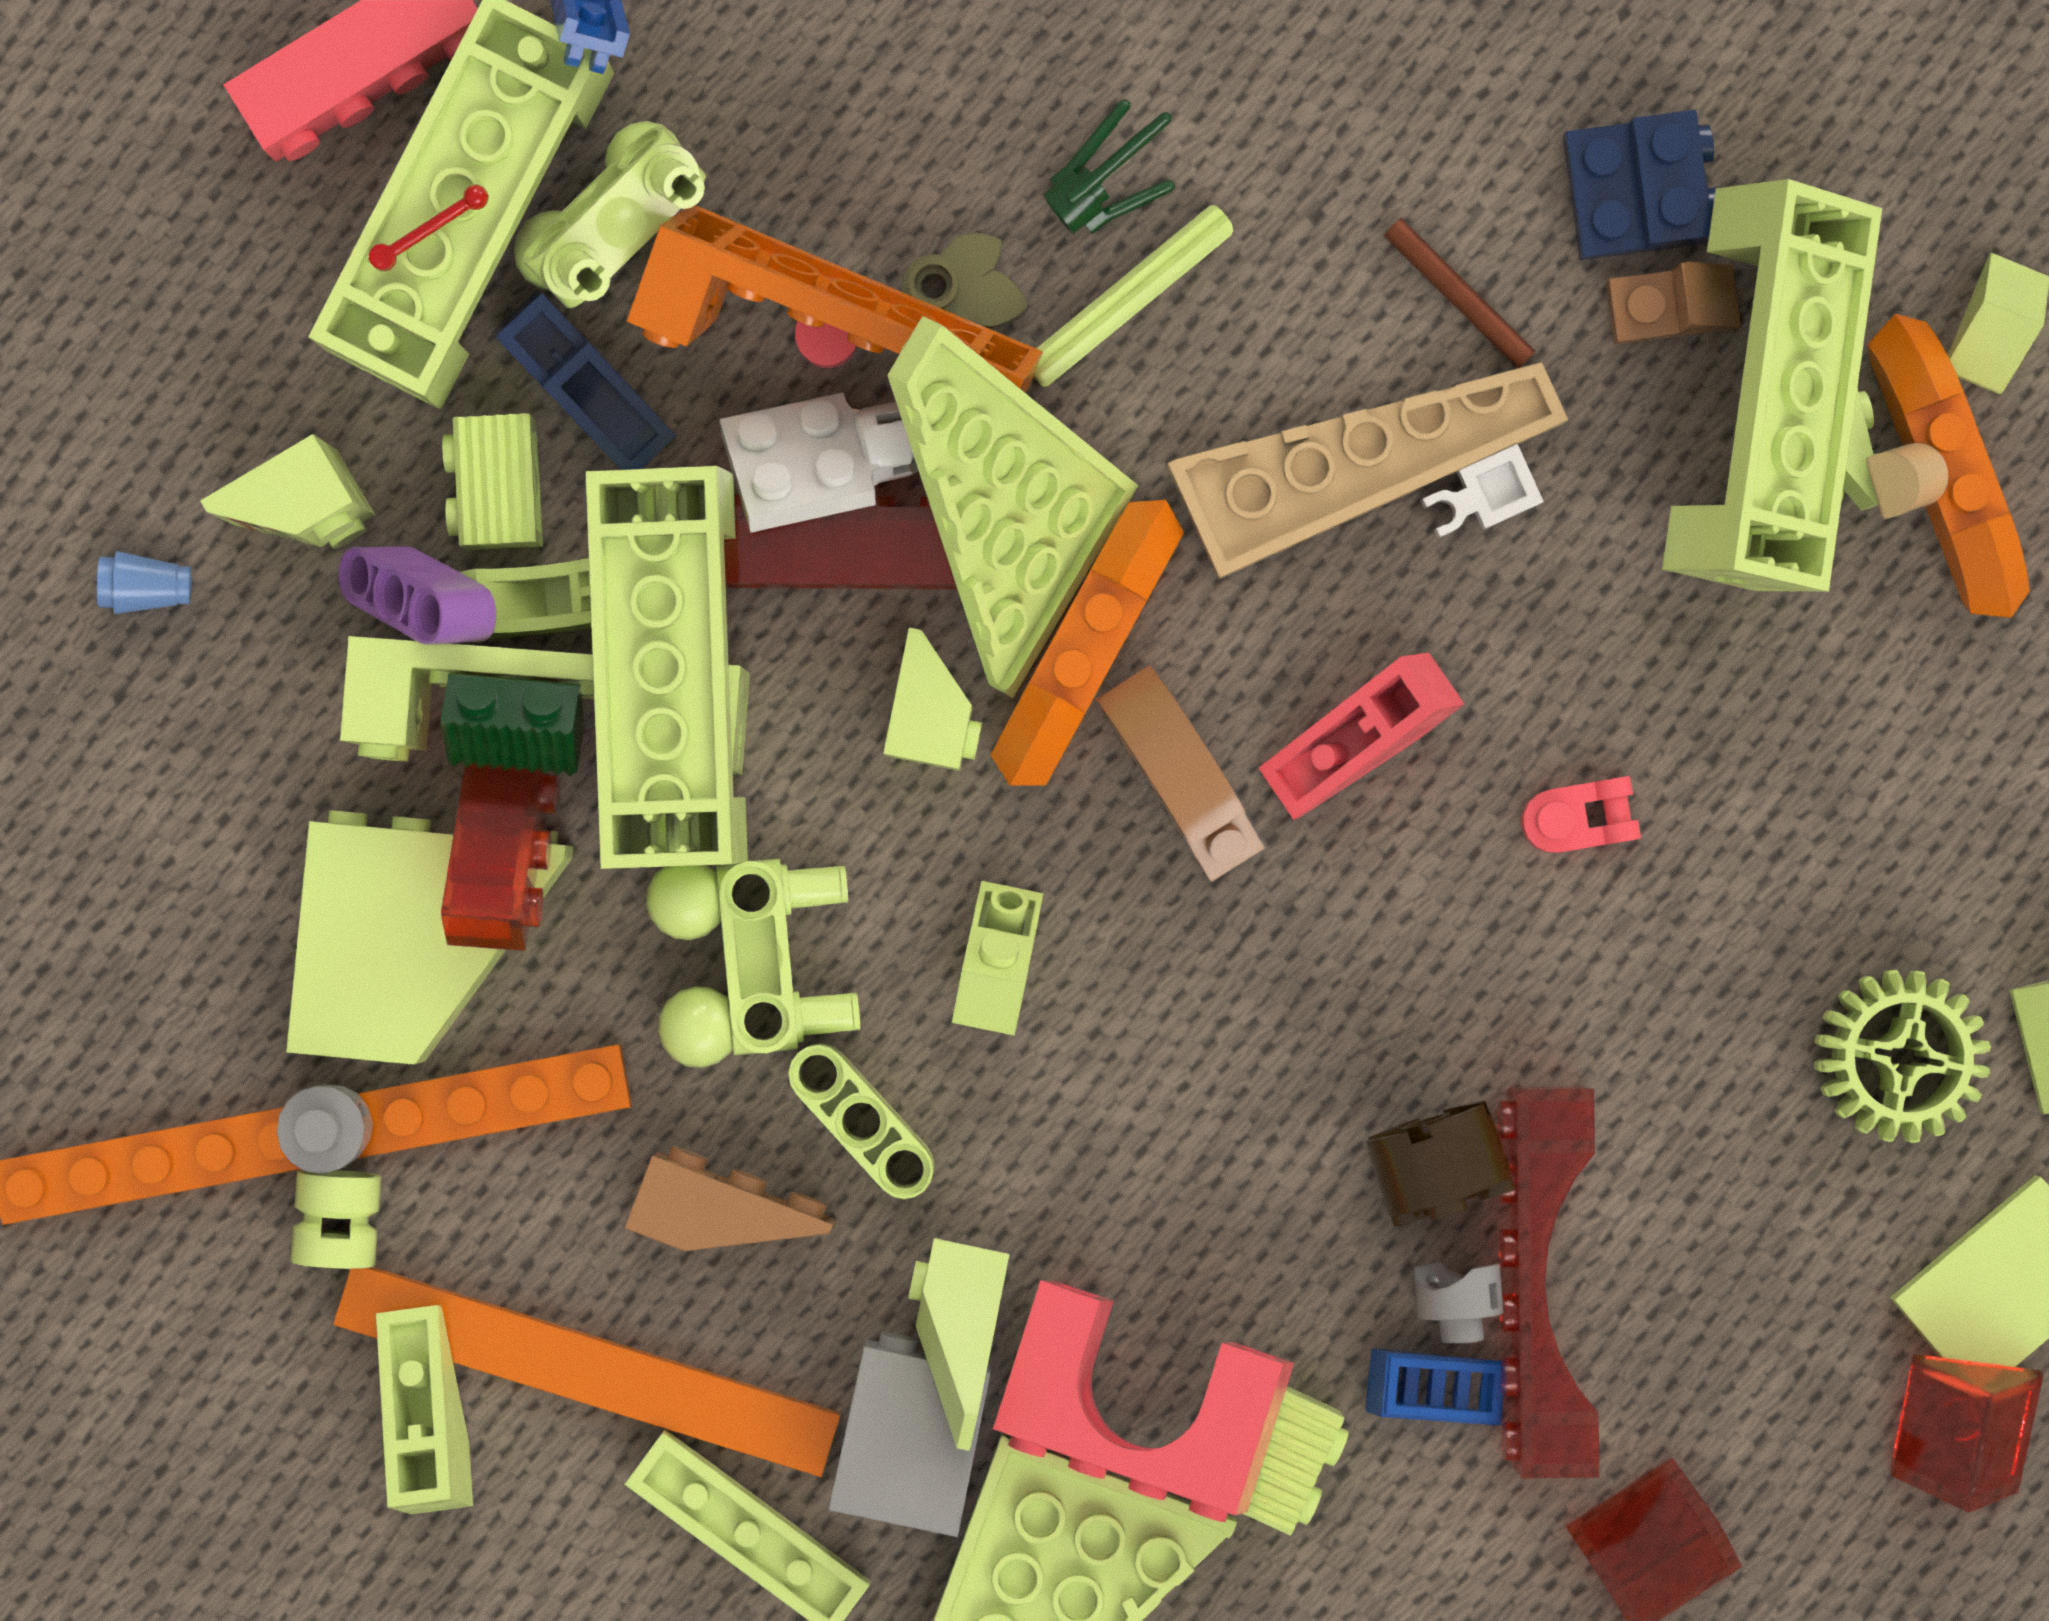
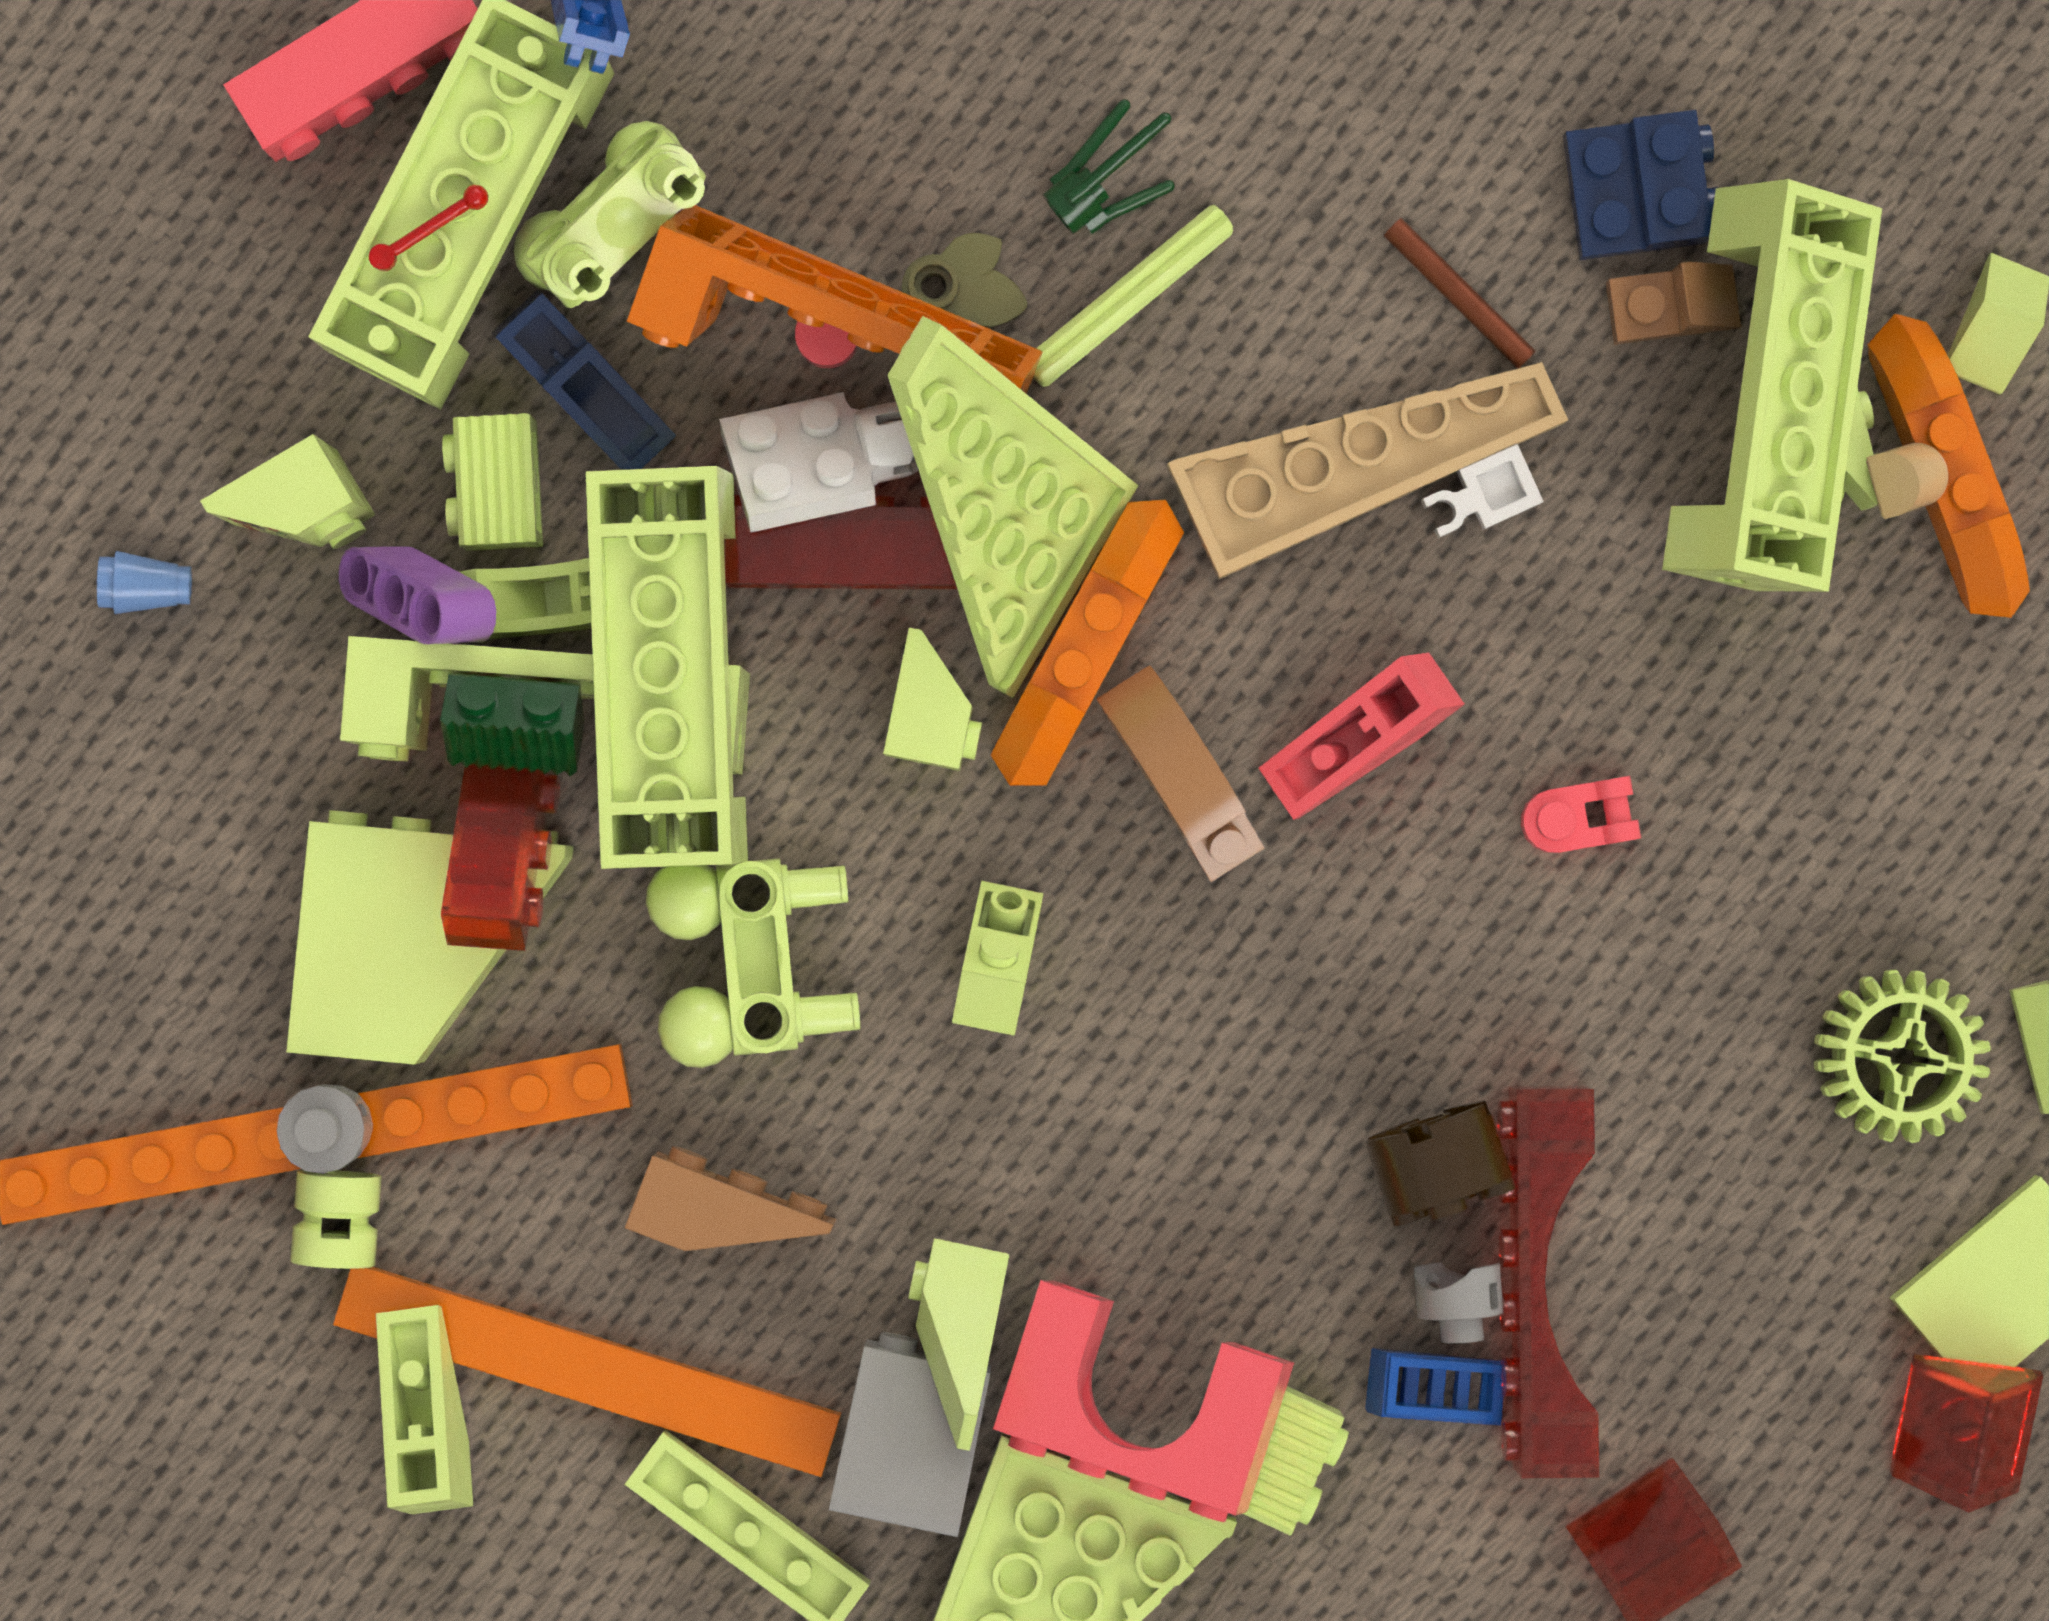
(870, 1151): yellowish green beam -> none

